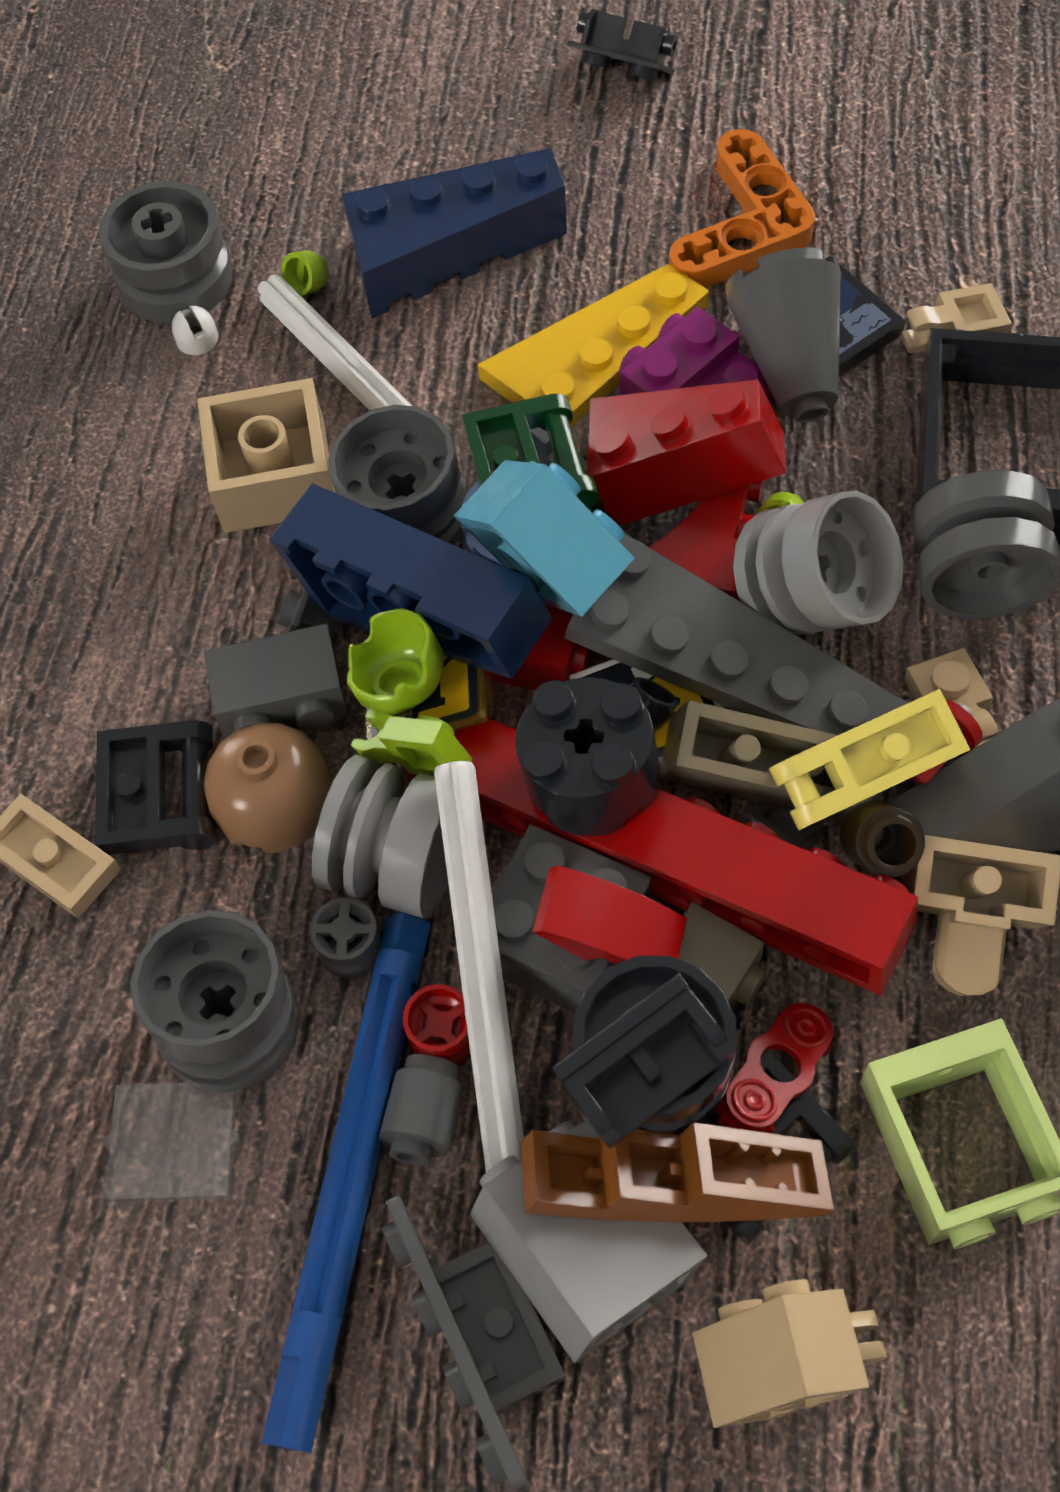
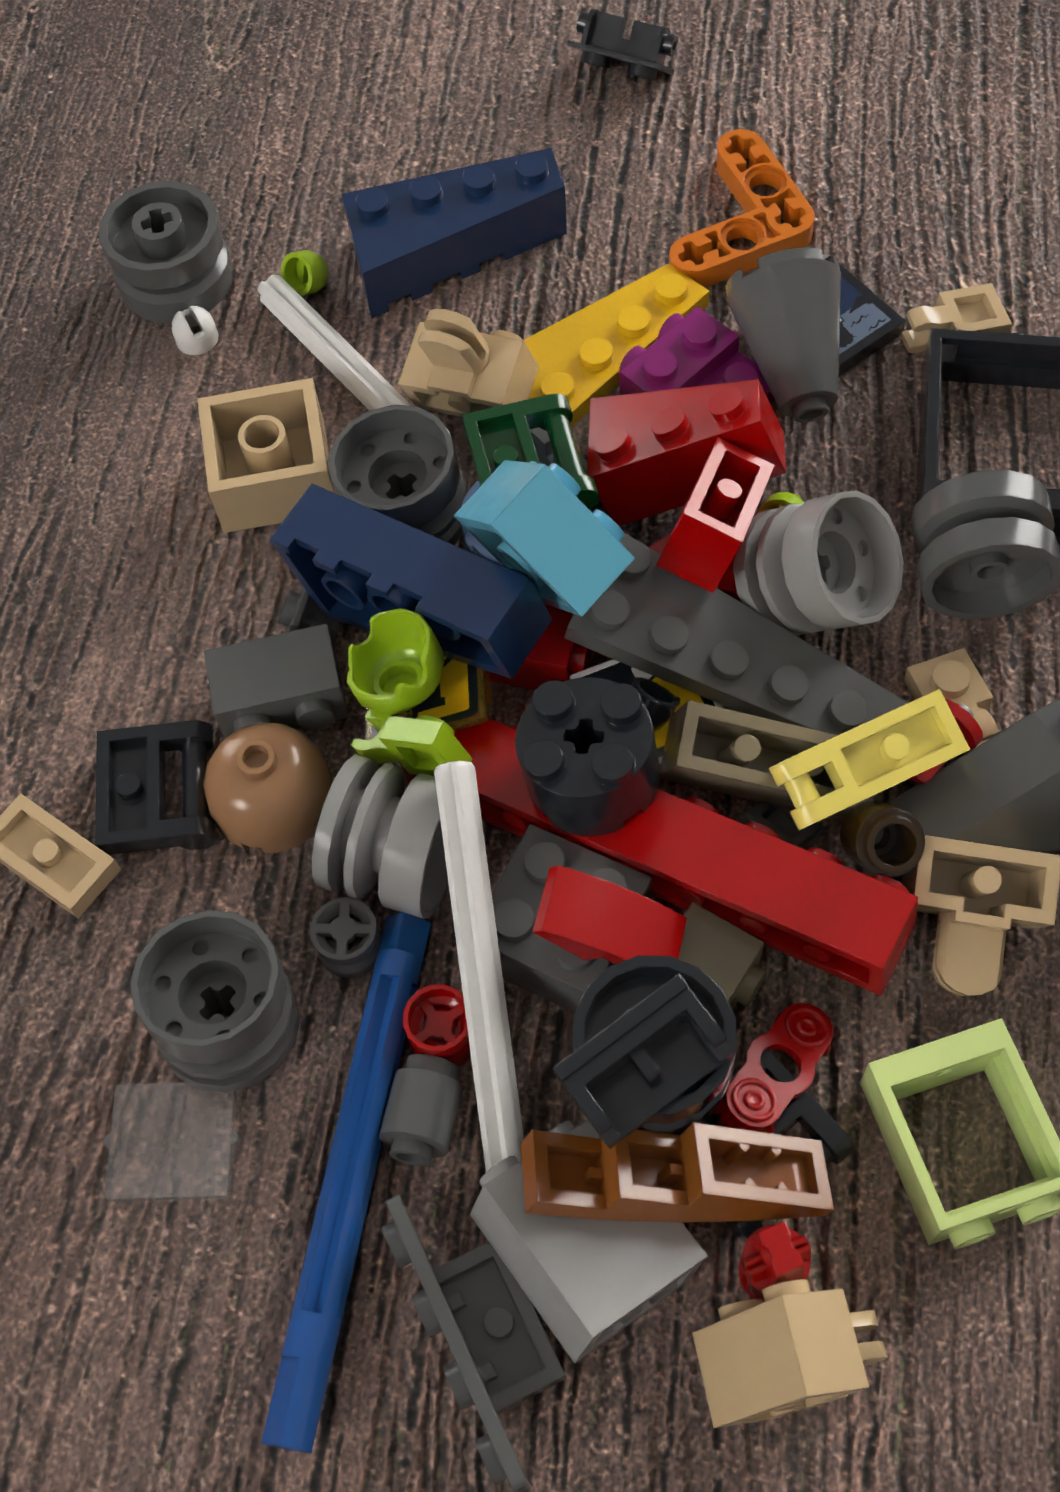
(463, 370): none -> tan brick
(715, 515): none -> red brick
(773, 1257): none -> red hinge

